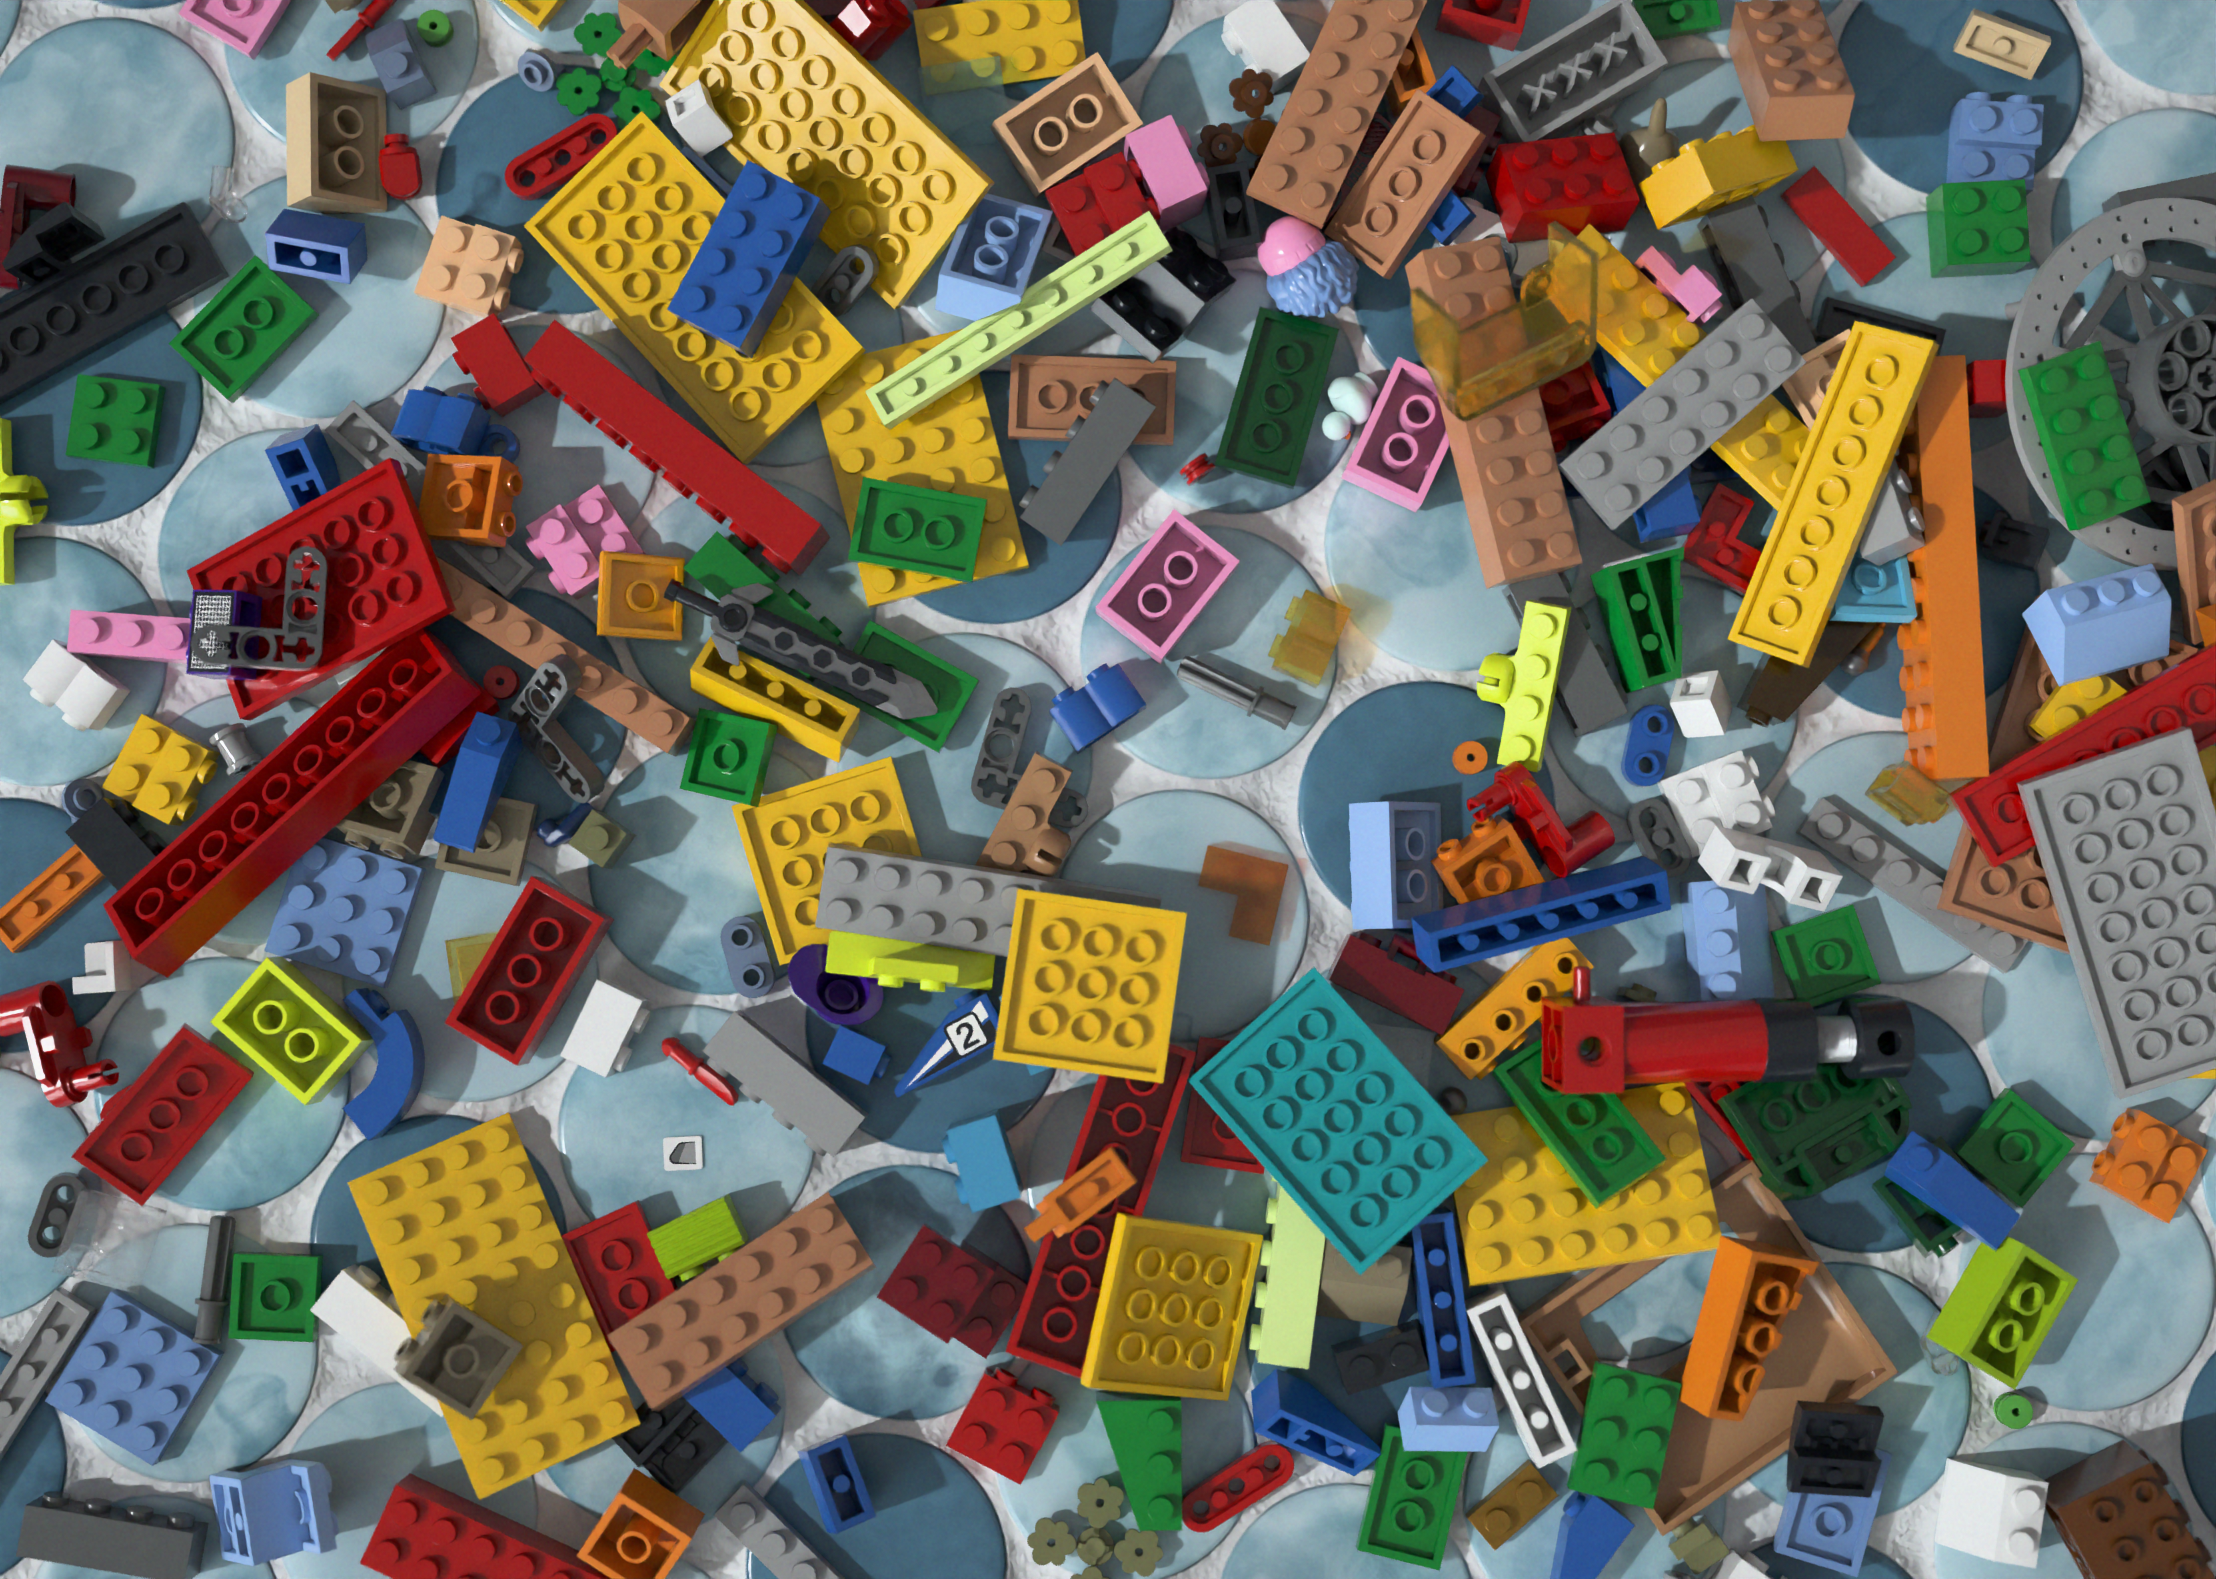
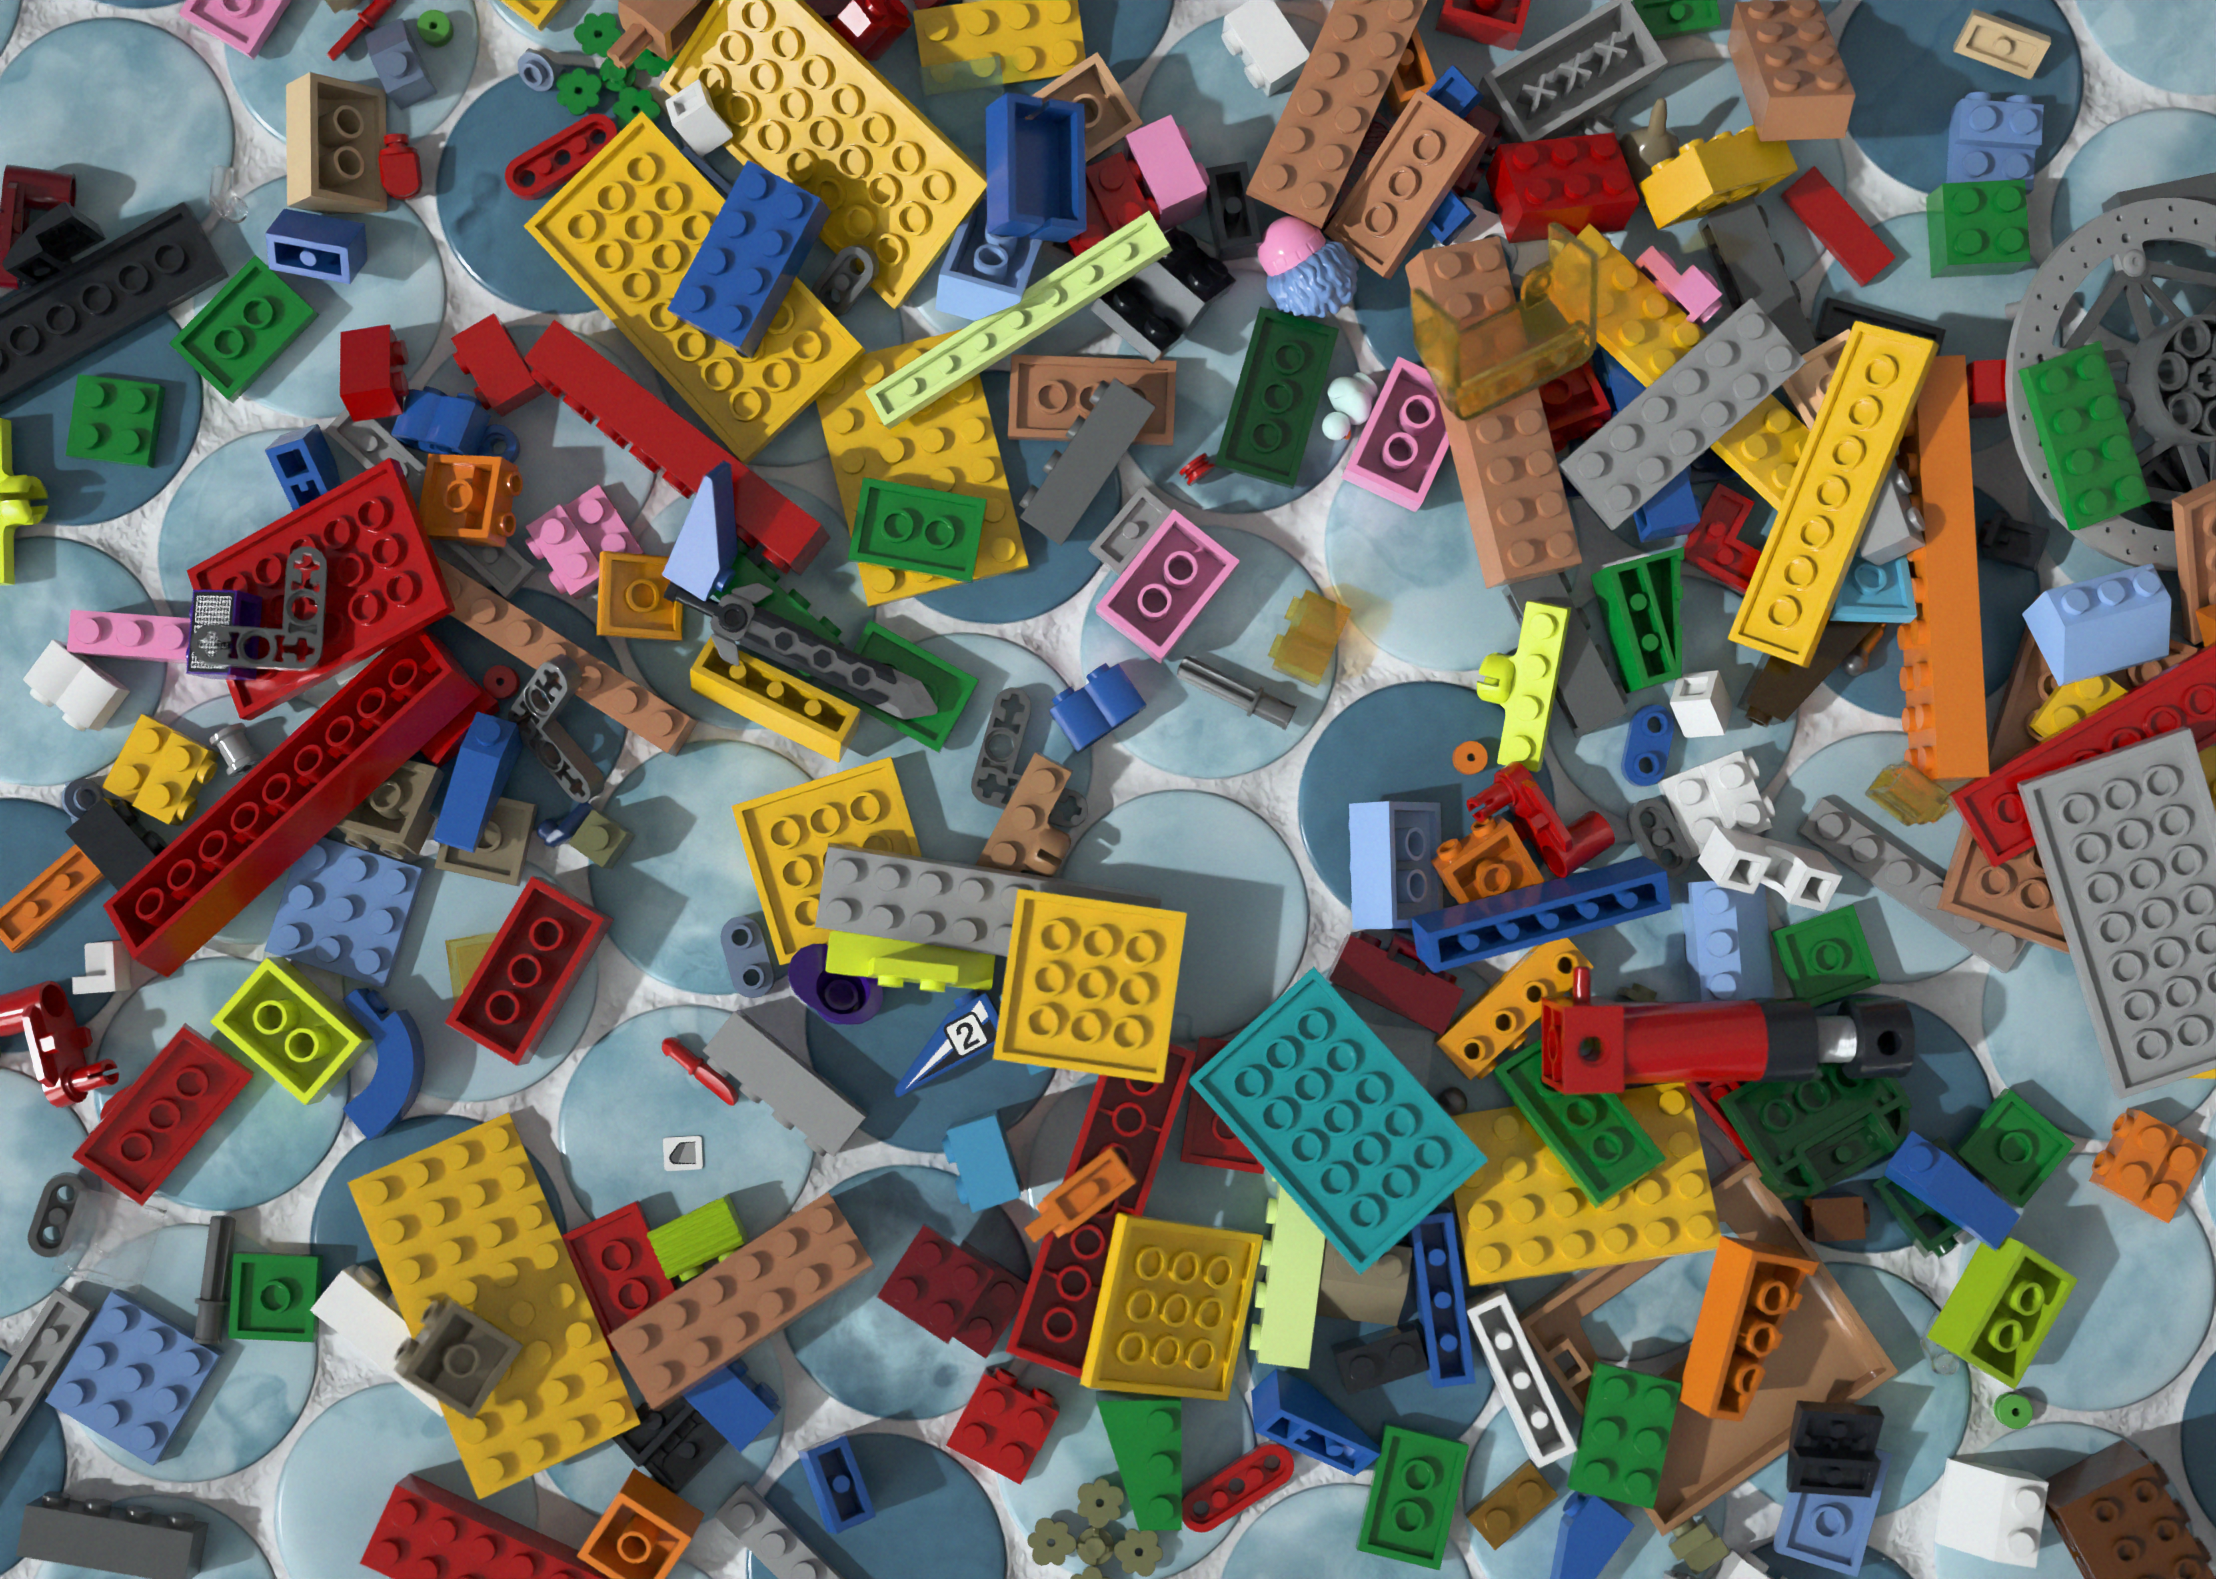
(274, 1511): light blue bracket -> none
(372, 372): none -> red brick
(470, 268): light nougat plate -> none
(606, 1028): white brick -> none
(708, 538): none -> slope
(728, 757): green plate -> none
(857, 1055): blue brick -> none
(1035, 168): none -> blue piece
(1130, 531): none -> light grey plate
(1256, 133): reddish brown plant -> none
(1257, 888): clear orange plate -> none
(1448, 1419): light blue brick -> none
(1835, 1217): none -> reddish brown brick

